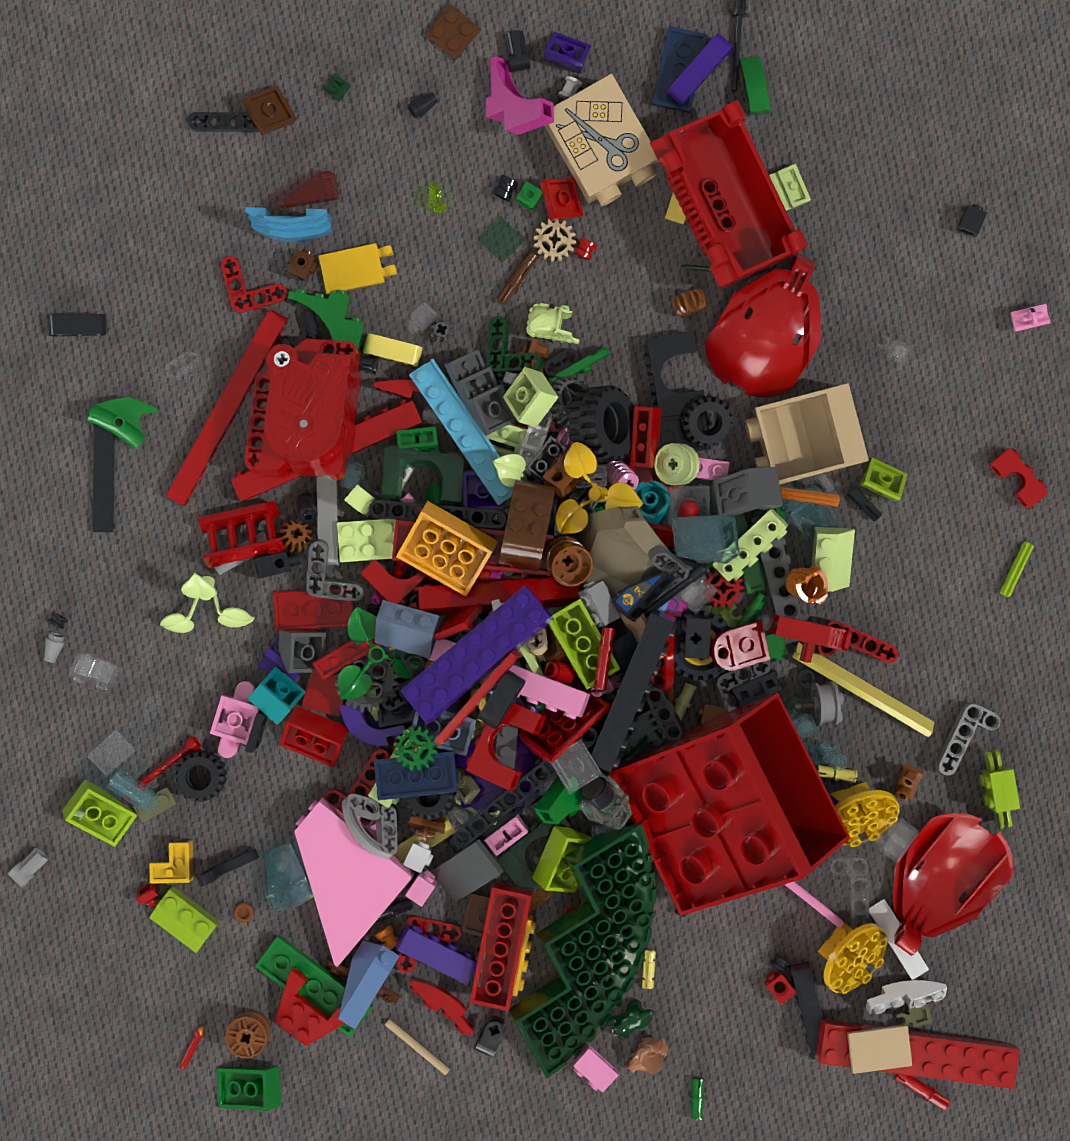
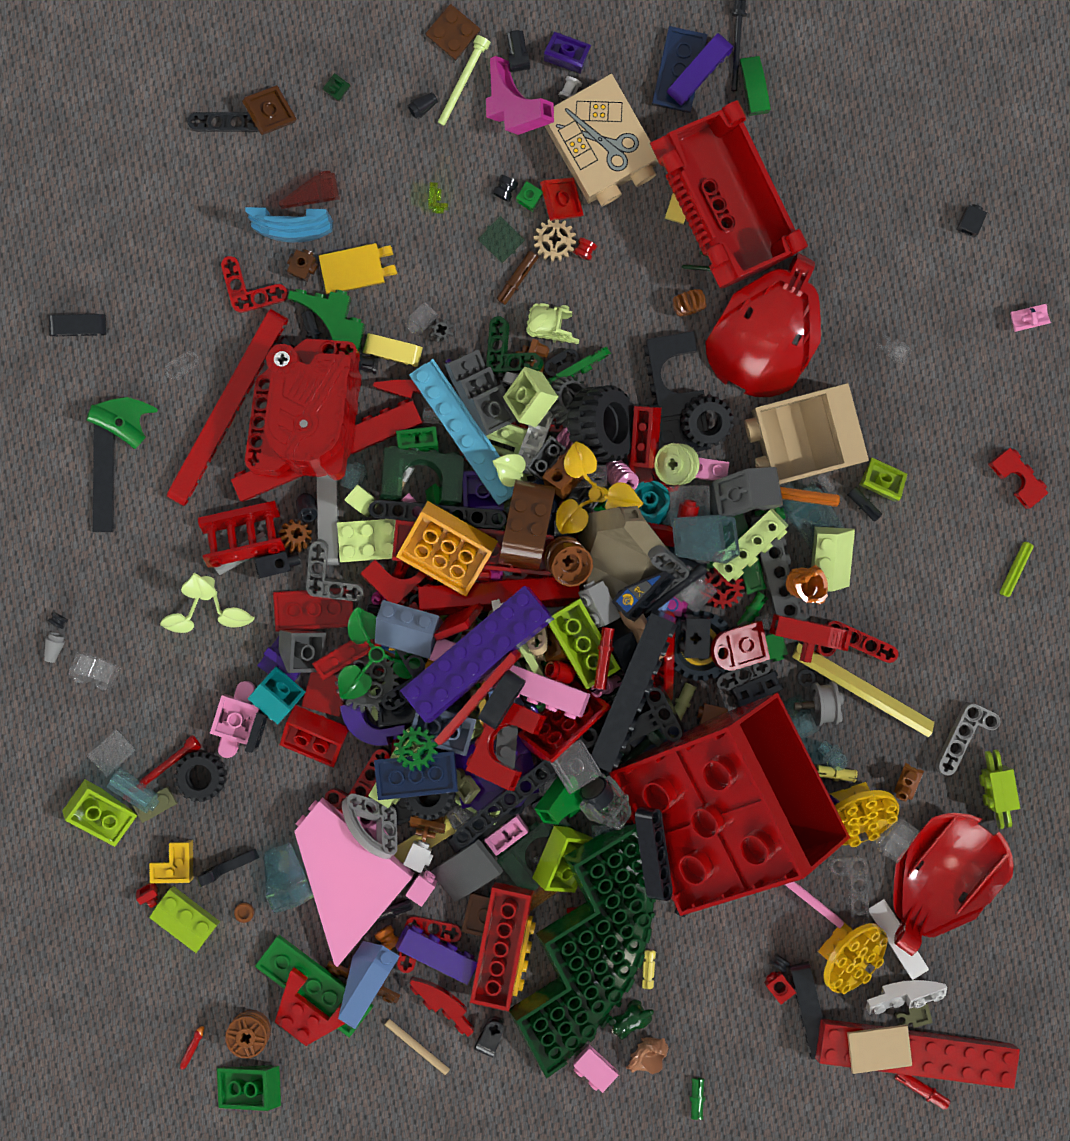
(28, 867): light grey piece -> none
(480, 45): none -> yellowish green piece
(653, 853): none -> black beam
(728, 617): clear neon green tile -> none
(790, 187): yellowish green plate -> none

